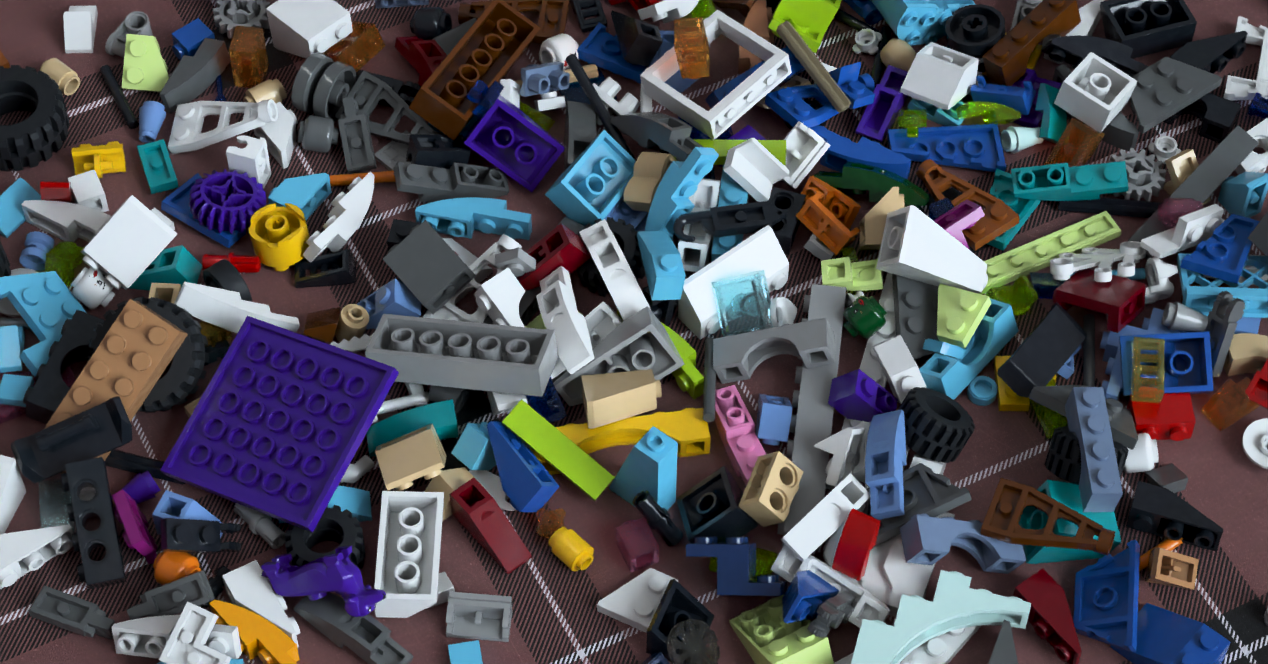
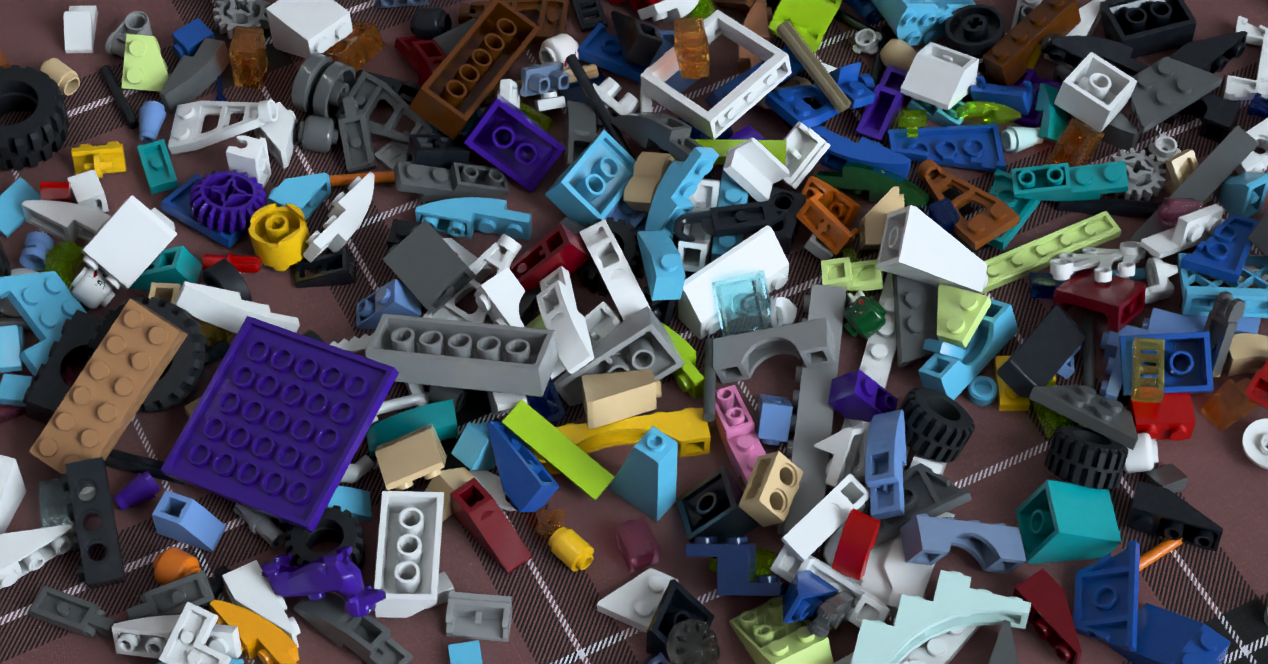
(73, 440): black piece -> none
(135, 525): magenta plate -> none
(197, 536): black hinge -> none
(265, 91): tan brick -> none
(322, 324): reddish brown slope -> none
(351, 322): tan brick -> none
(484, 96): clear blue tile -> none
(516, 260): light grey plate -> none
(657, 518): black pin -> none
(898, 367): white slope -> none
(960, 218): magenta slope -> none
(1006, 510): reddish brown plate -> none
(1019, 295): clear neon green bracket -> none
(1099, 475): sand blue arch -> none
(1172, 569): medium nougat slope -> none
(1183, 318): light grey cone -> none

